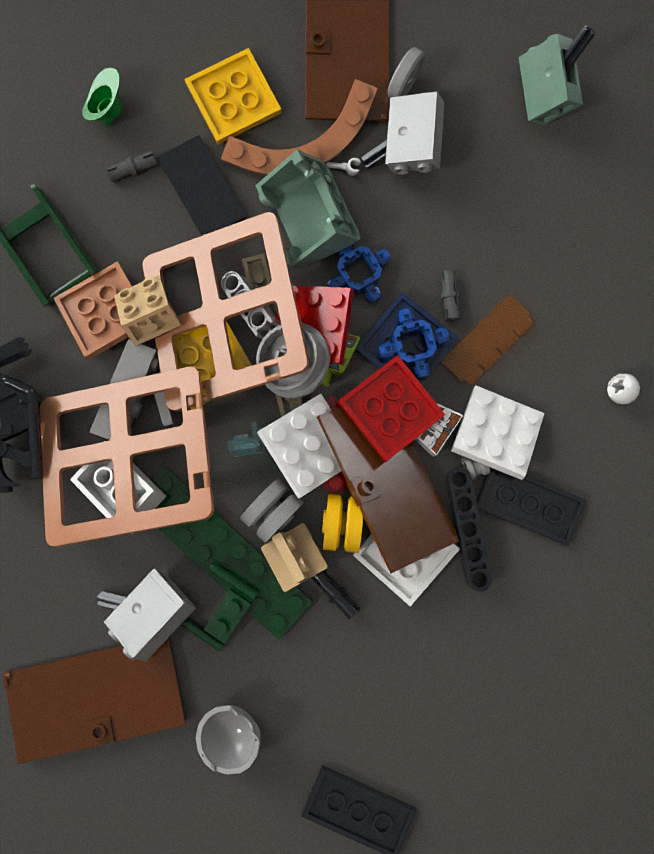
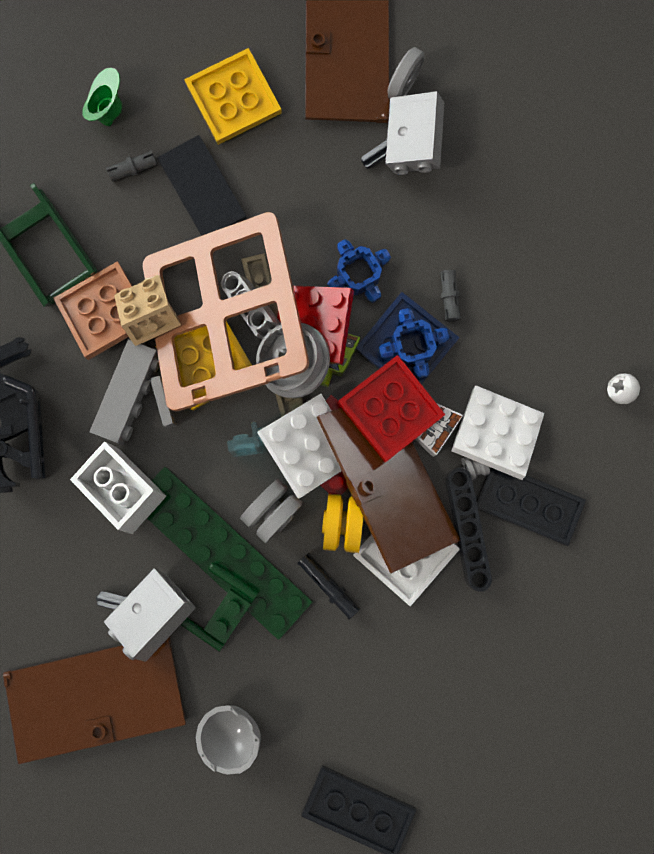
(121, 450): window -> none
(294, 557): tan bracket -> none
(308, 208): sand green windscreen -> none
(325, 147): nougat plate -> none
(346, 166): white hand -> none
(481, 343): clear orange windscreen -> none
(552, 76): sand green piece -> none

